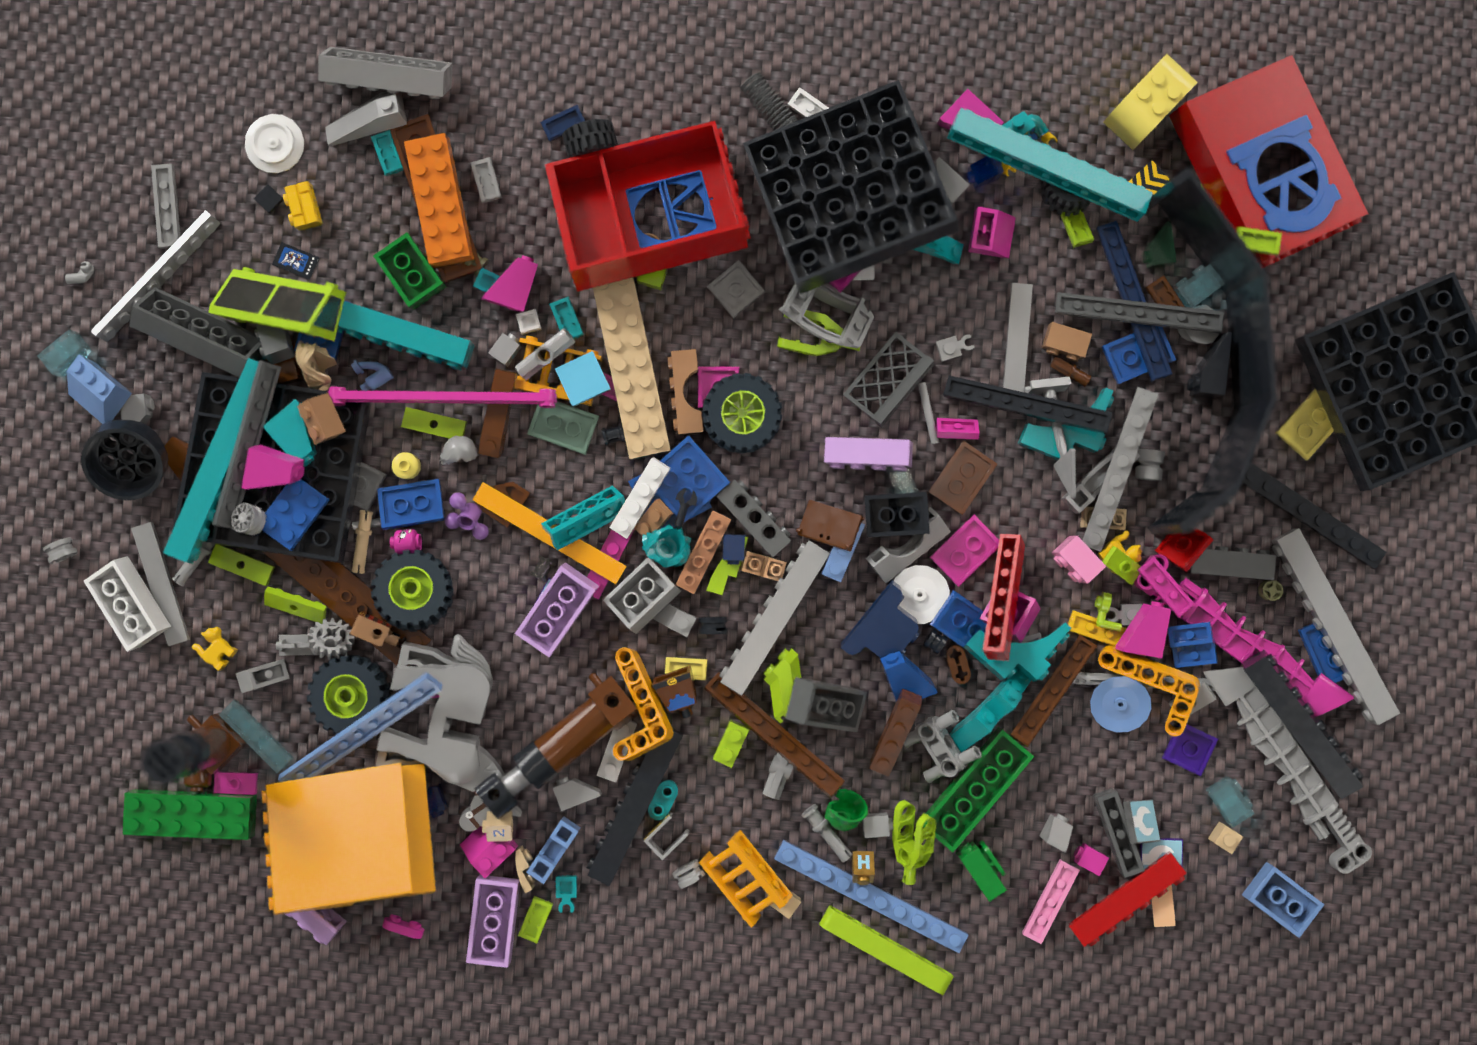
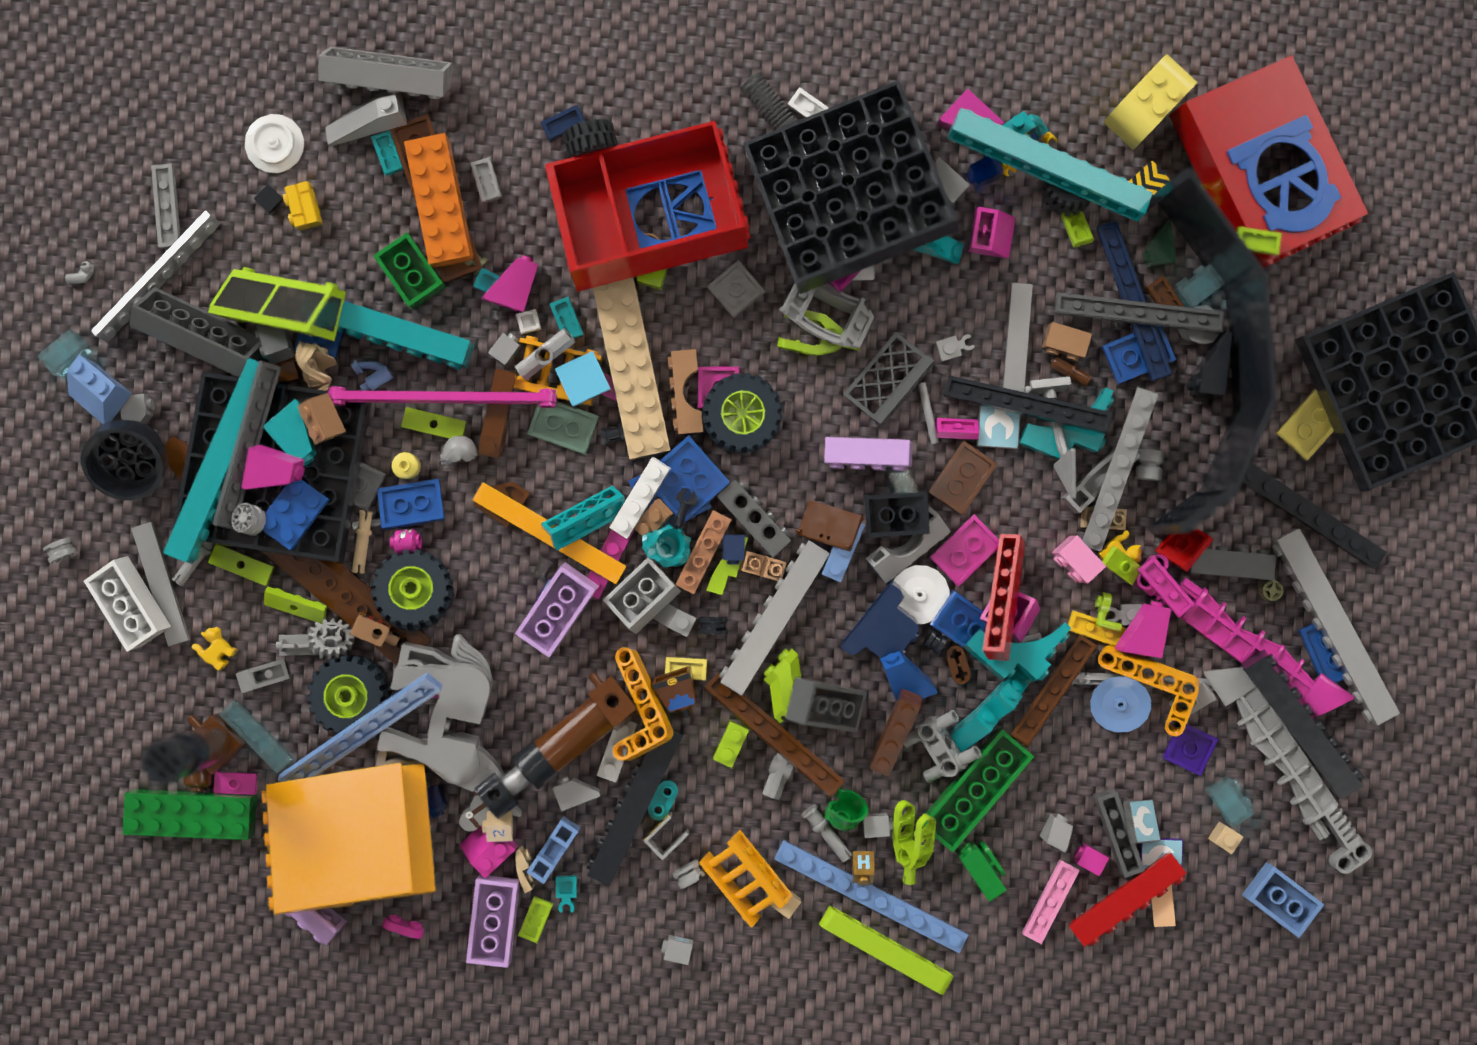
(295, 260): black sticker -> none
(467, 518): medium lavender piece -> none
(677, 949): none -> light grey brick
(998, 428): none -> medium azure tile
(1192, 644): blue slope -> none

